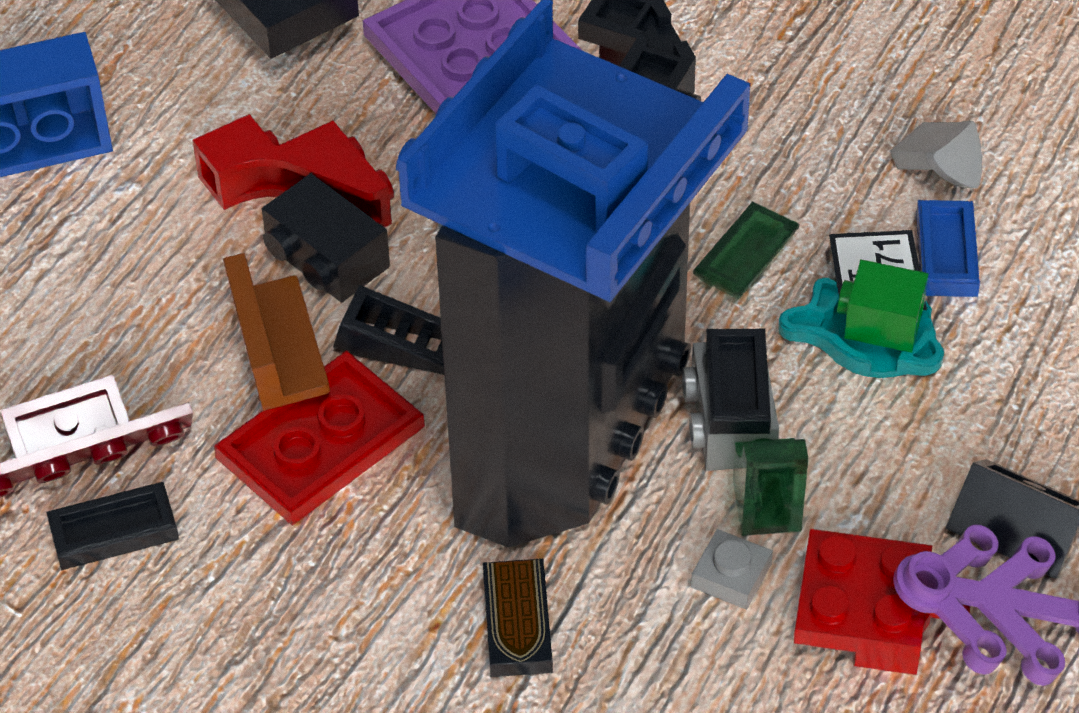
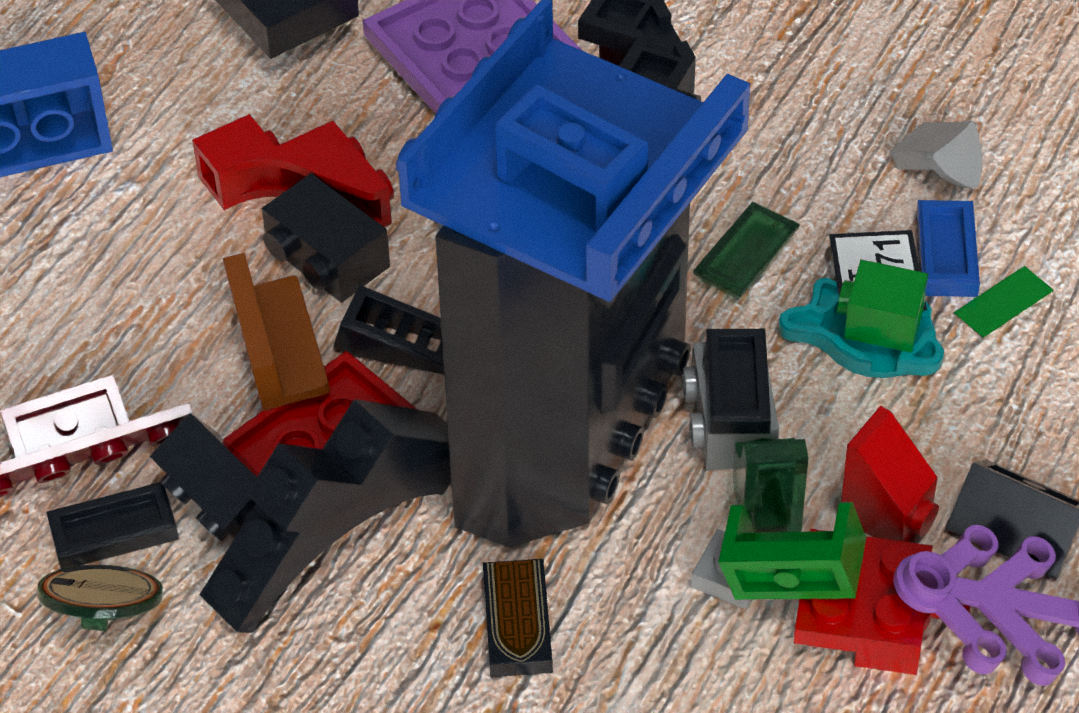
(99, 593): none -> piece
(210, 473): none -> black brick
(318, 495): none -> black arch
(793, 562): none -> green panel
(889, 480): none -> red slope
(1003, 301): none -> green sticker

